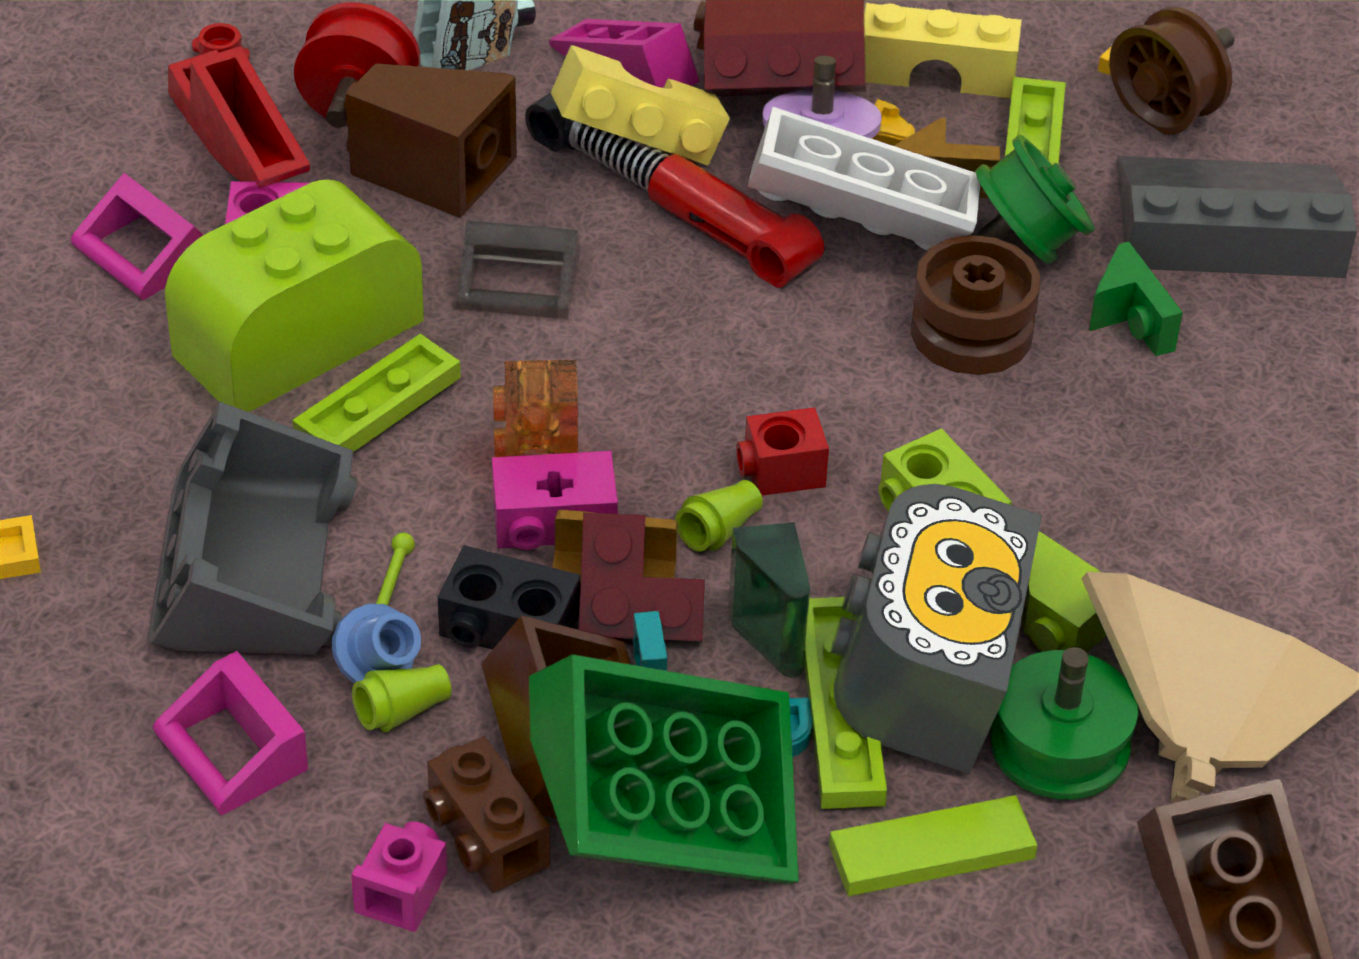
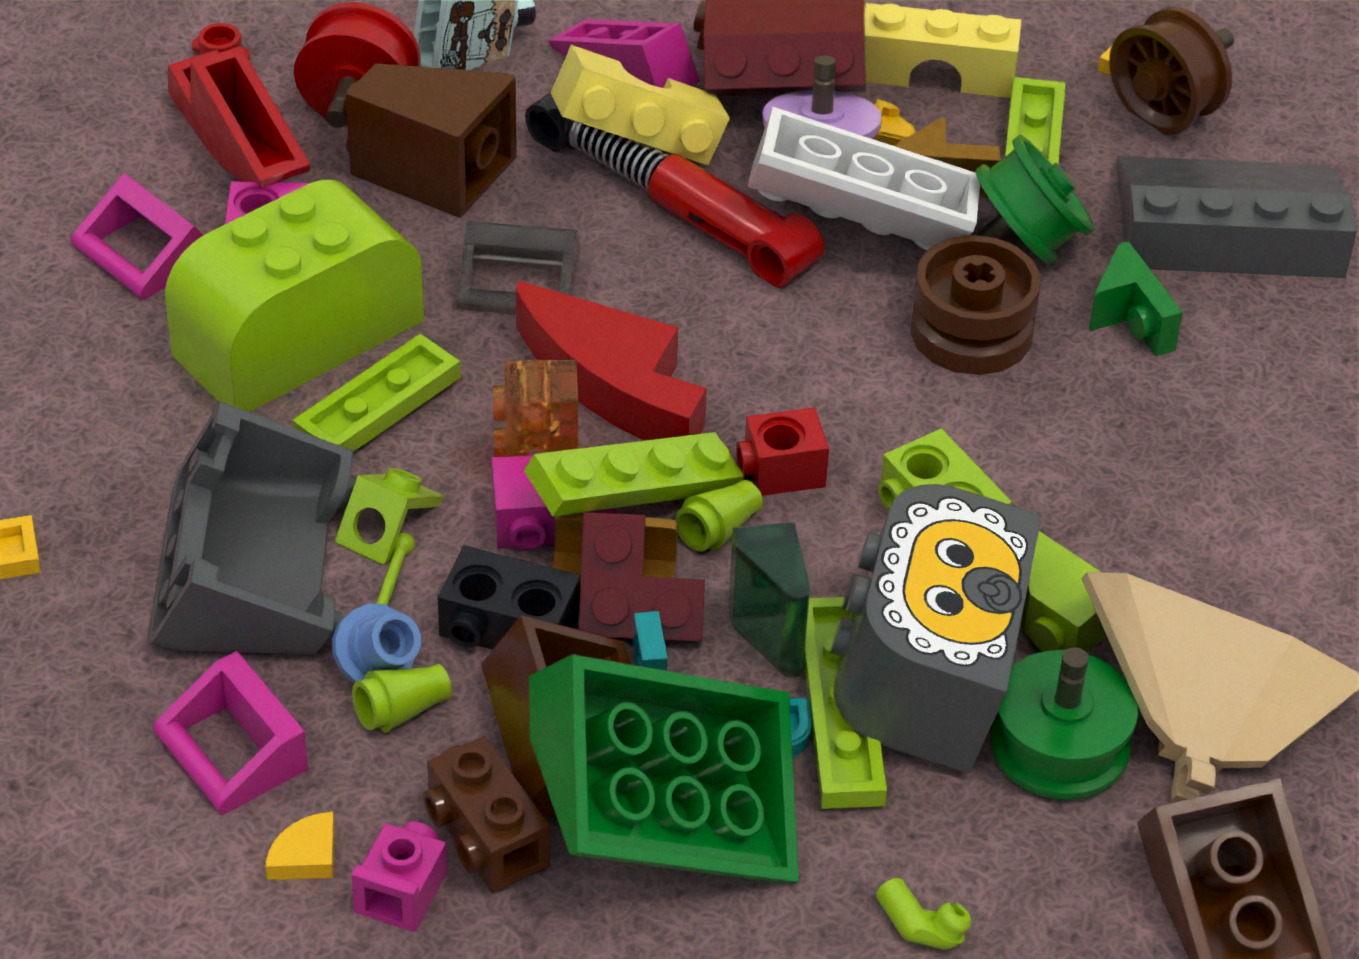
(303, 850): none -> yellow tile
(391, 496): none -> lime bracket
(619, 359): none -> red slope
(631, 473): none -> lime plate
(922, 926): none -> lime arm
(932, 845): lime tile -> none

